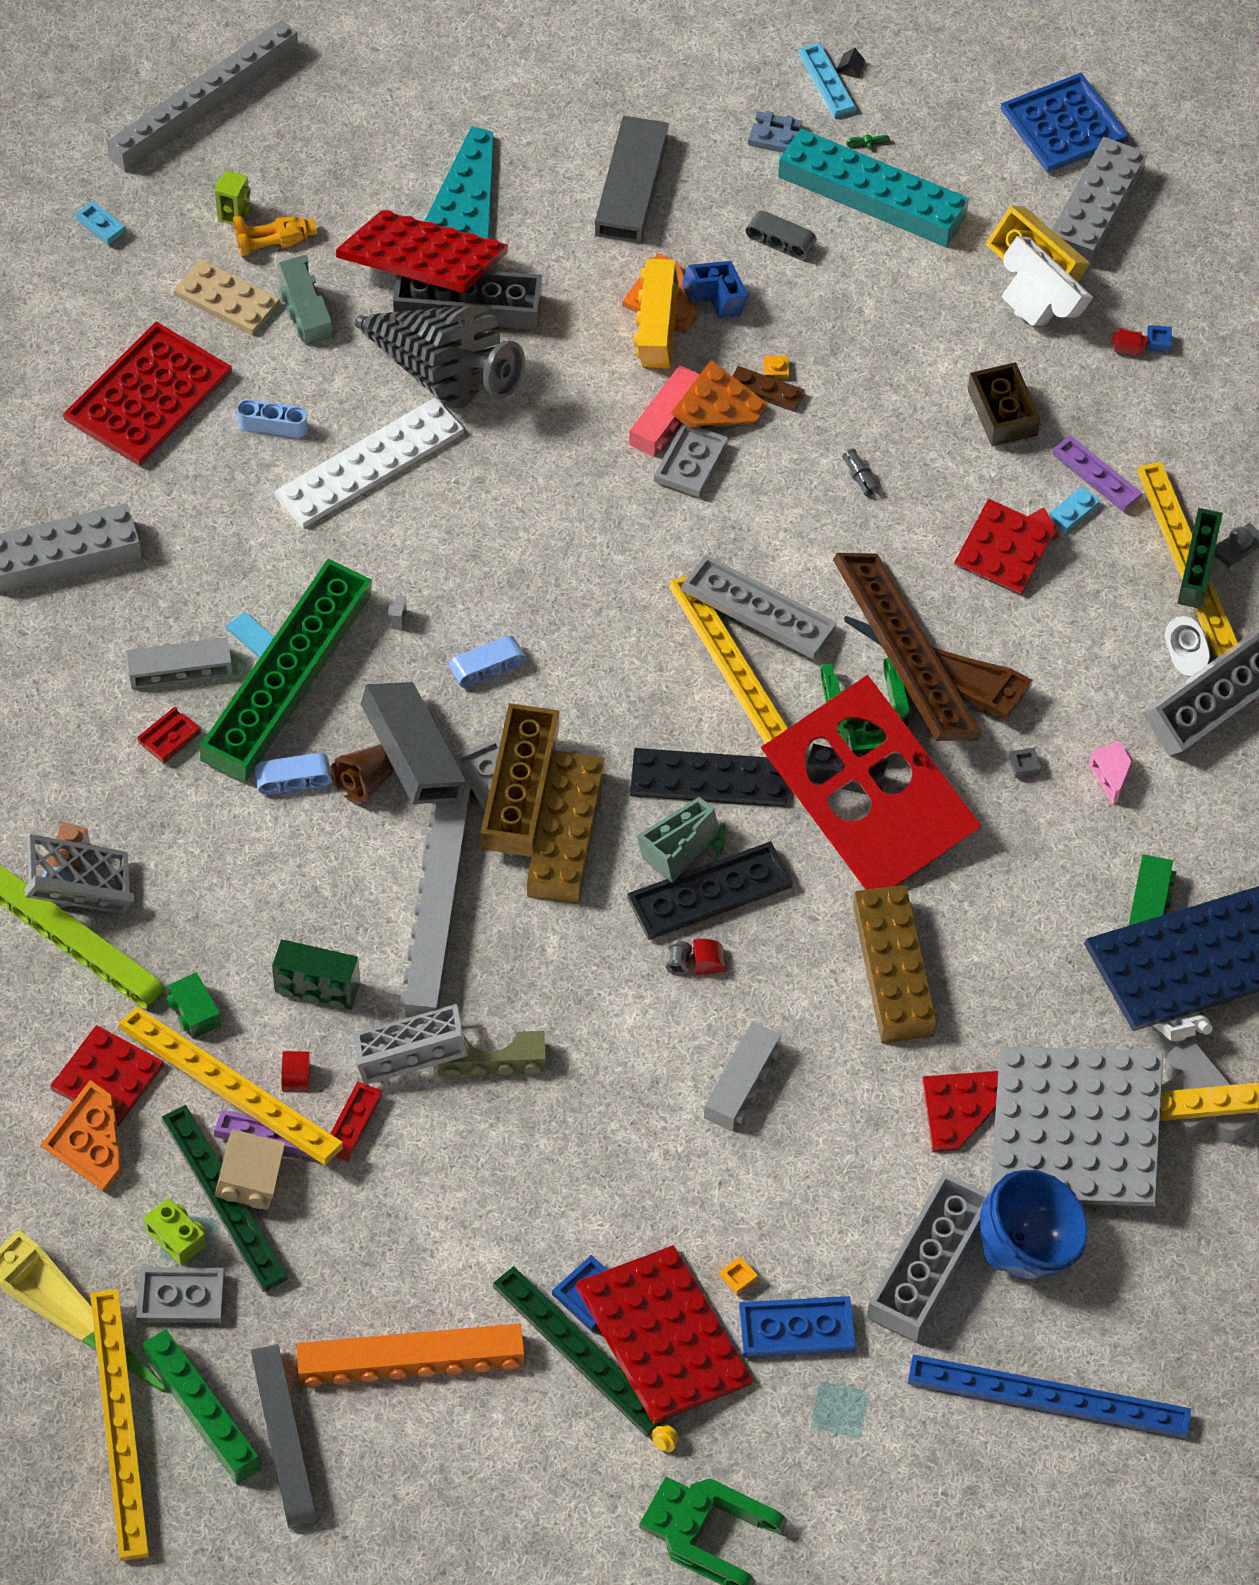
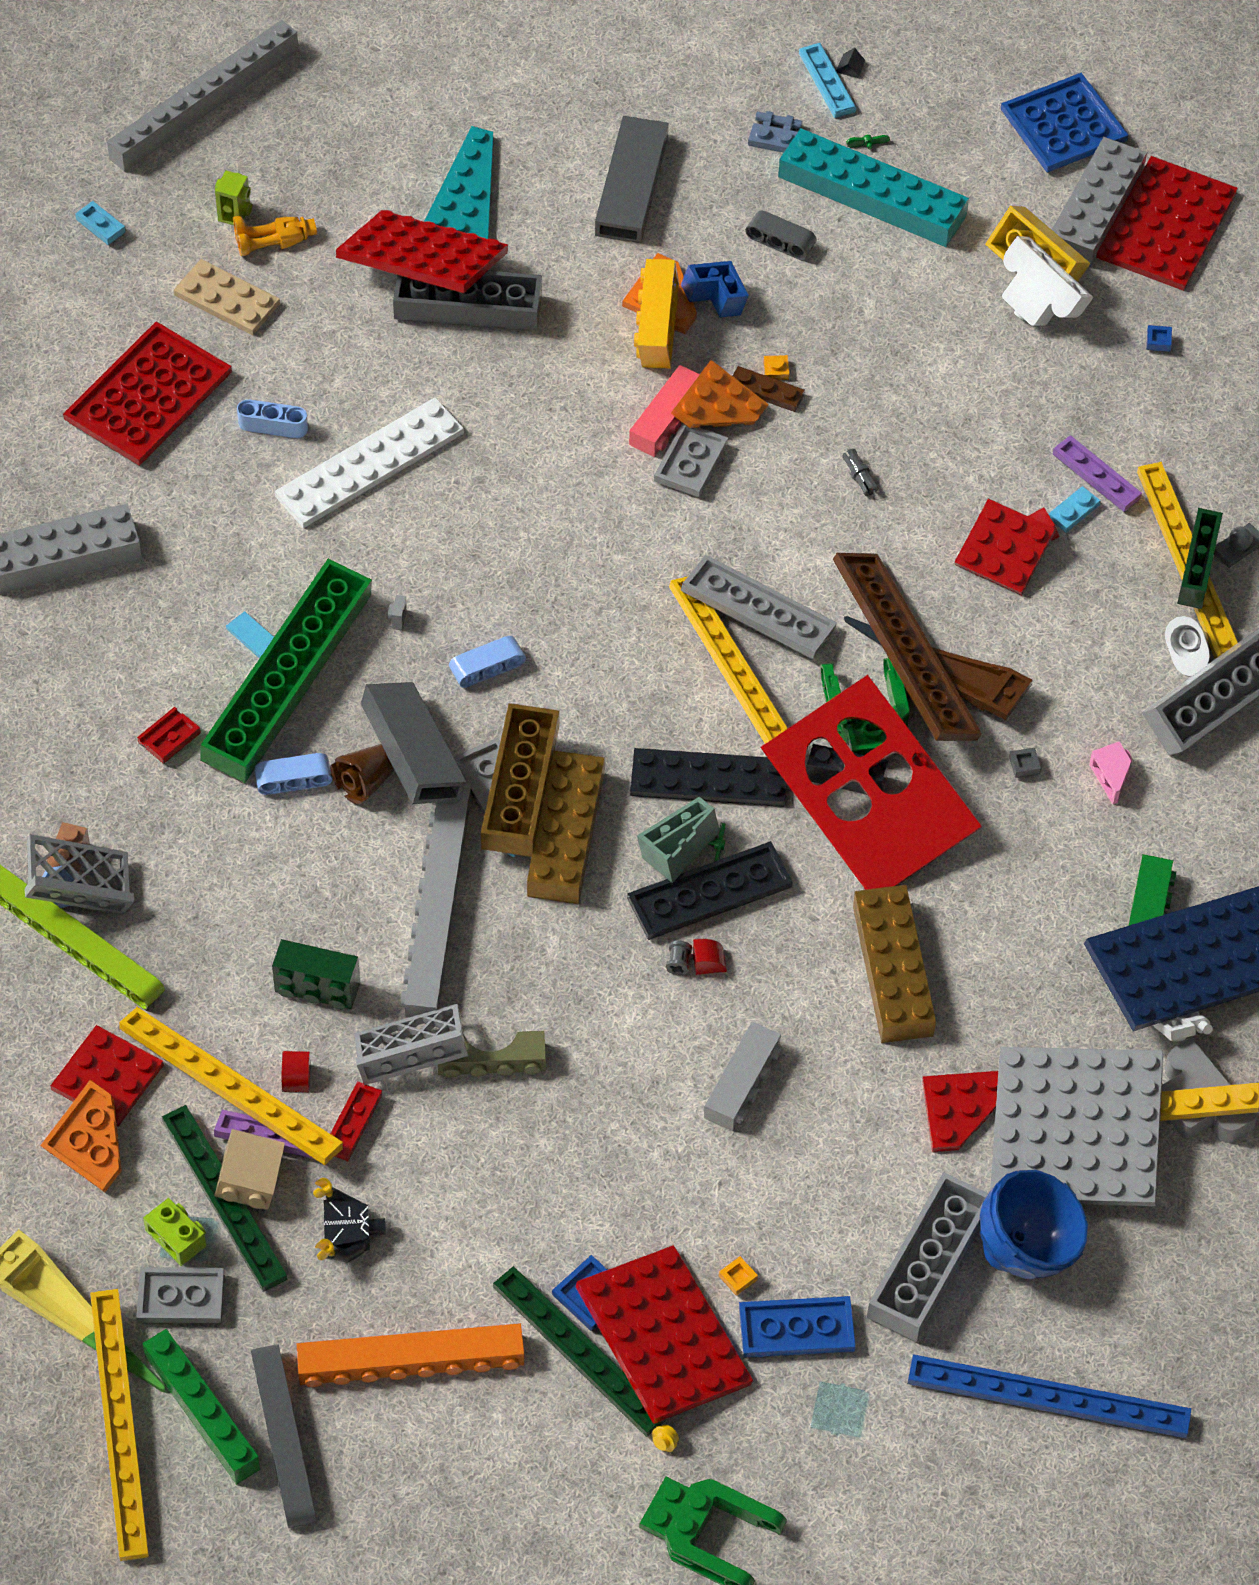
(179, 663): light grey brick -> none
(194, 1005): green brick -> none
(303, 301): sand green wedge -> none
(345, 1225): none -> black torso
(448, 351): dark grey plant -> none
(1003, 404): dark brown brick -> none
(1129, 342): red brick -> none
(1167, 223): none -> red plate

